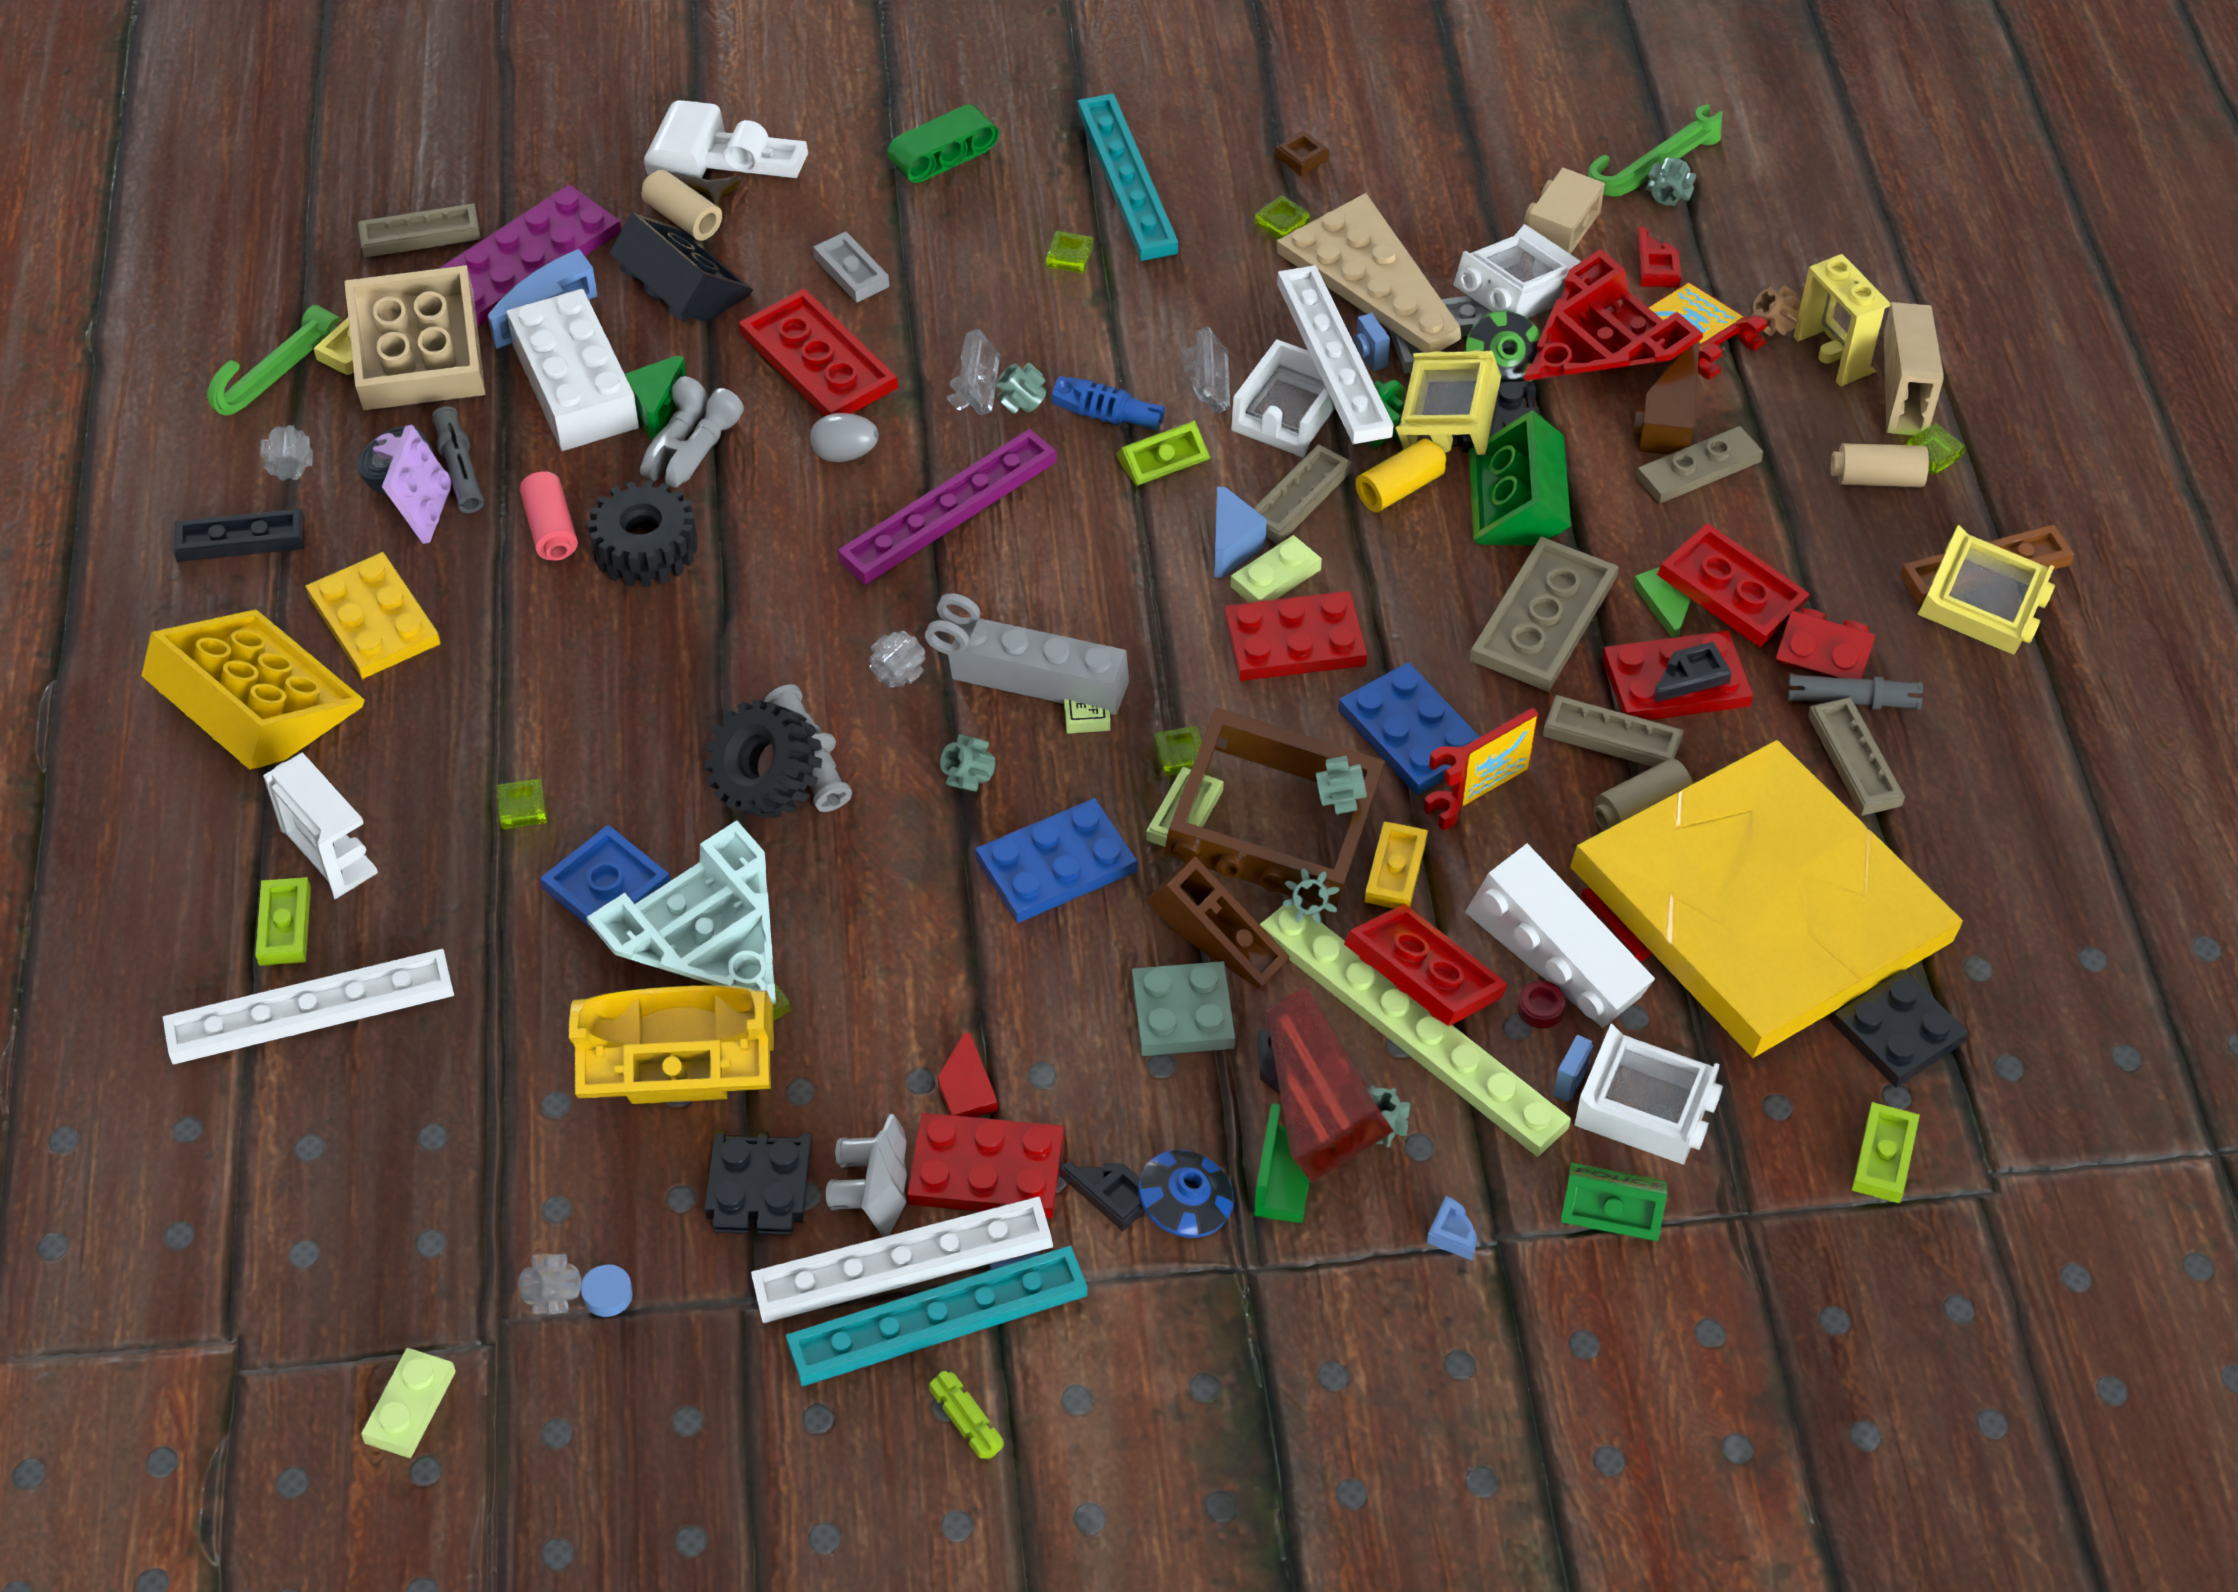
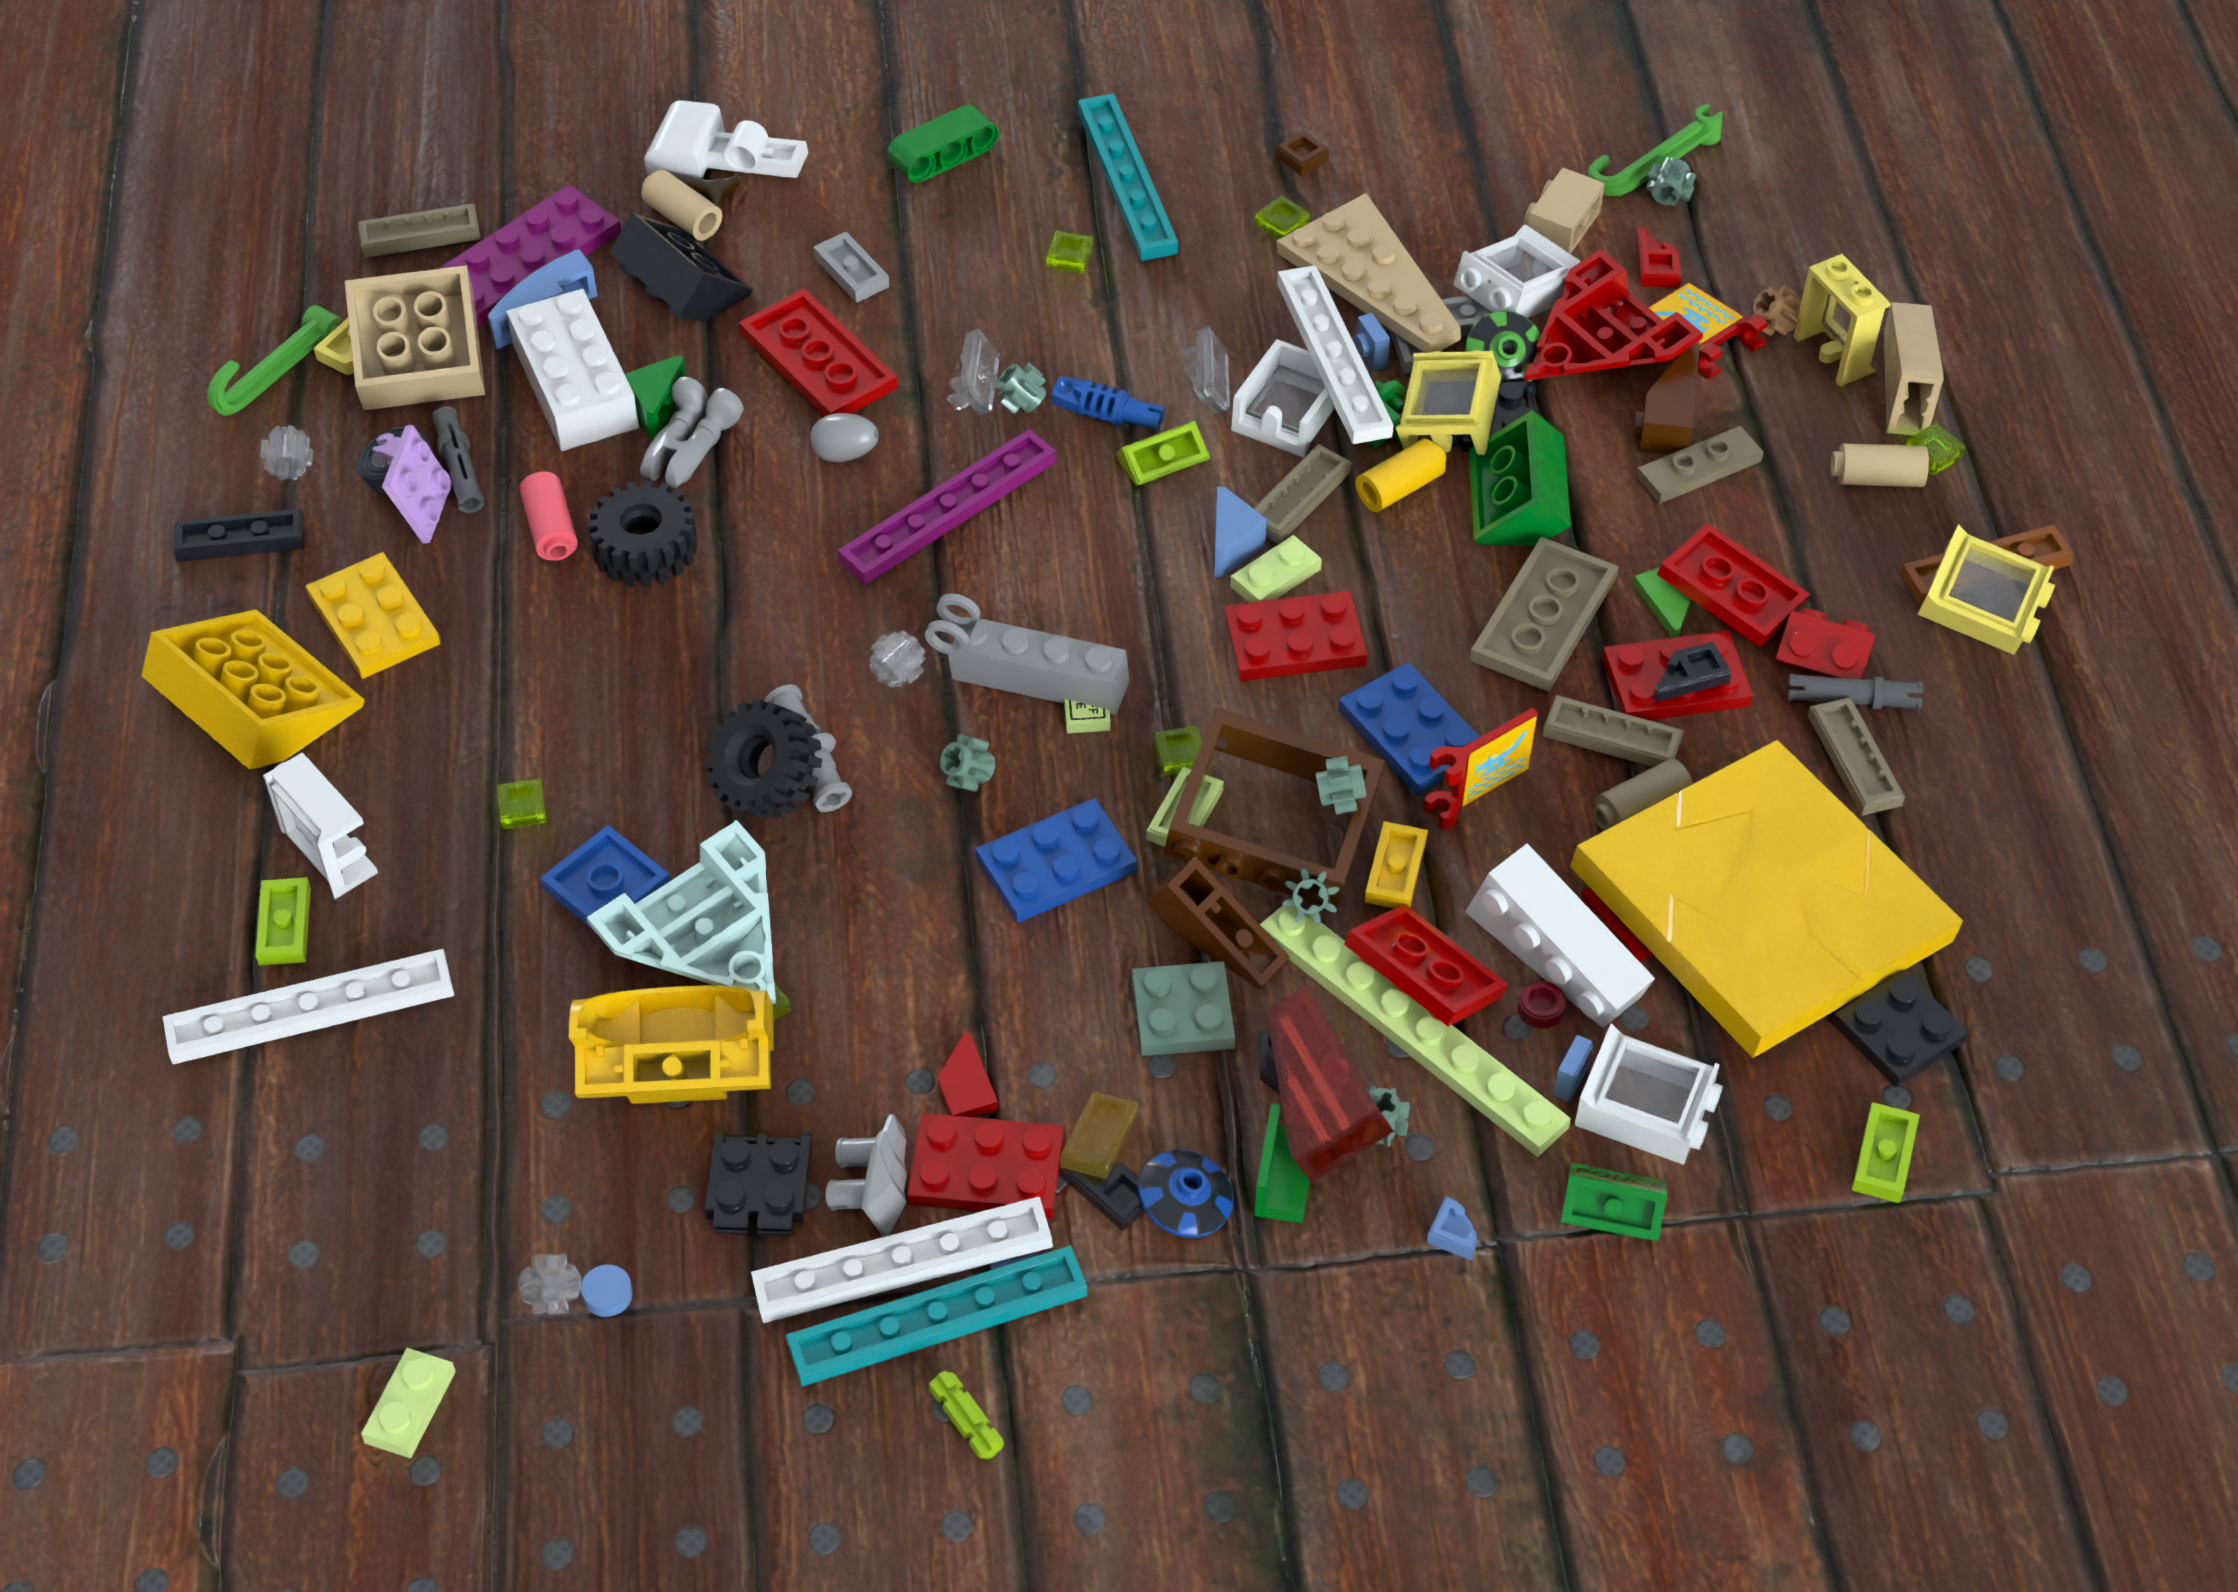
(1099, 1135): none -> clear yellow tile

